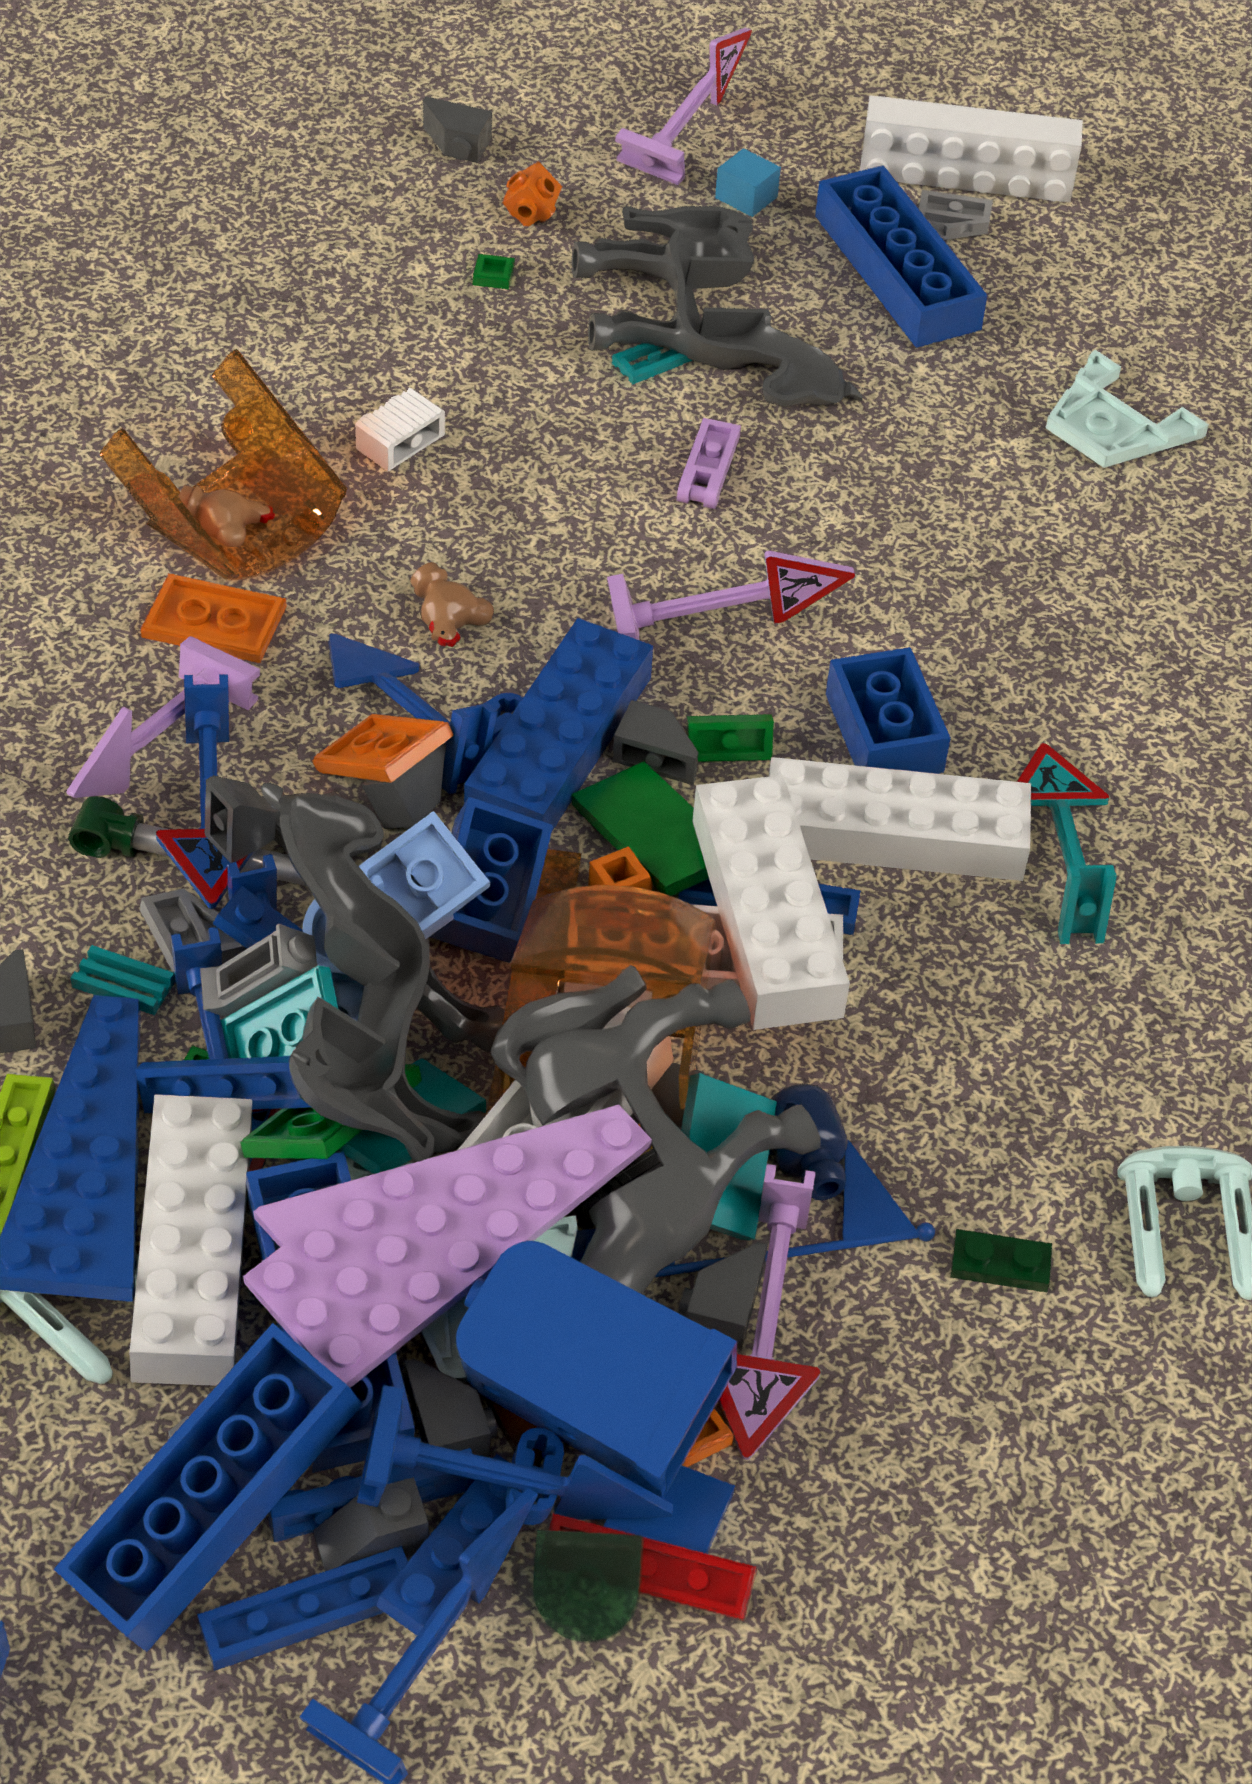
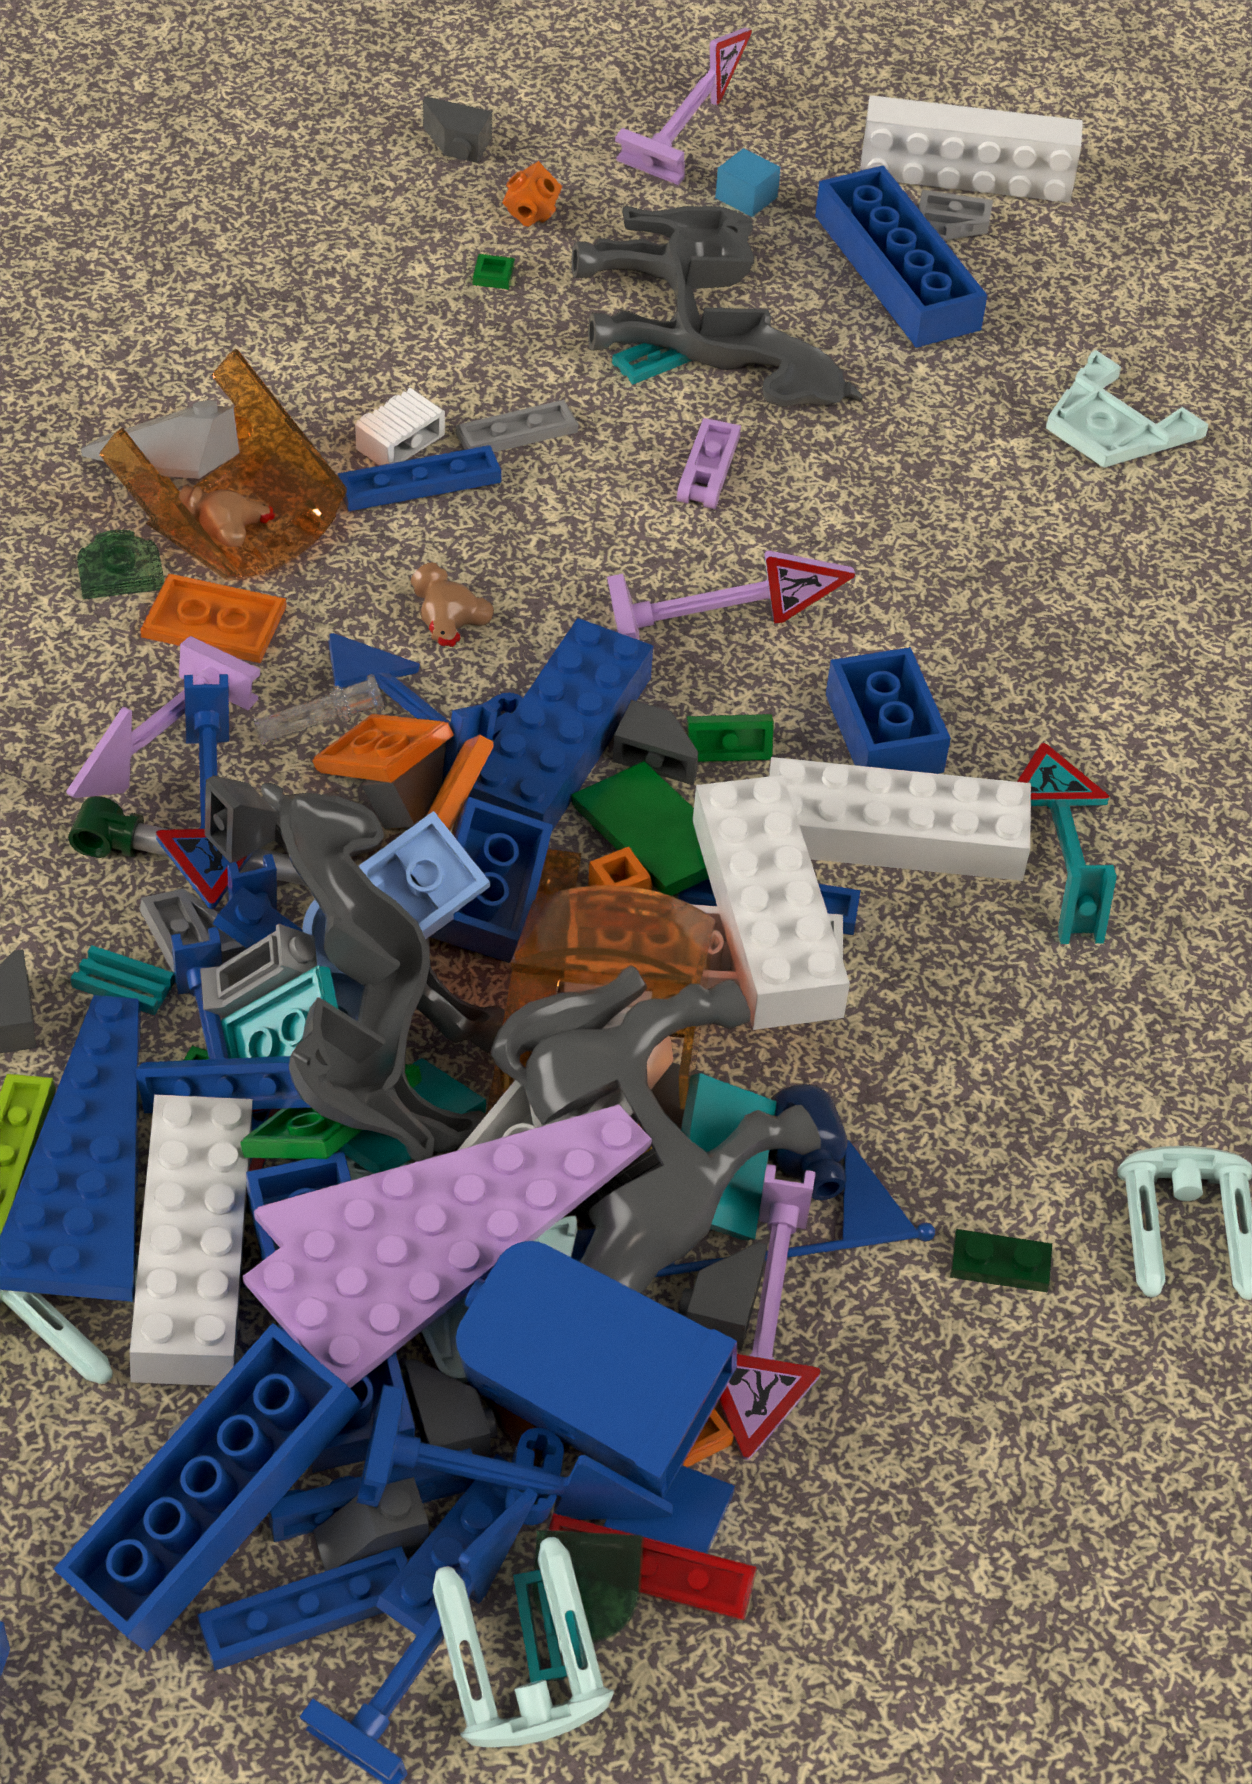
(119, 565): none -> clear green tile
(182, 442): none -> light grey wedge
(269, 728): none -> clear pin
(420, 477): none -> blue plate
(461, 779): none -> orange tile
(518, 427): none -> light grey tile
(538, 1717): none -> light aqua piece
(557, 1670): none -> teal tile

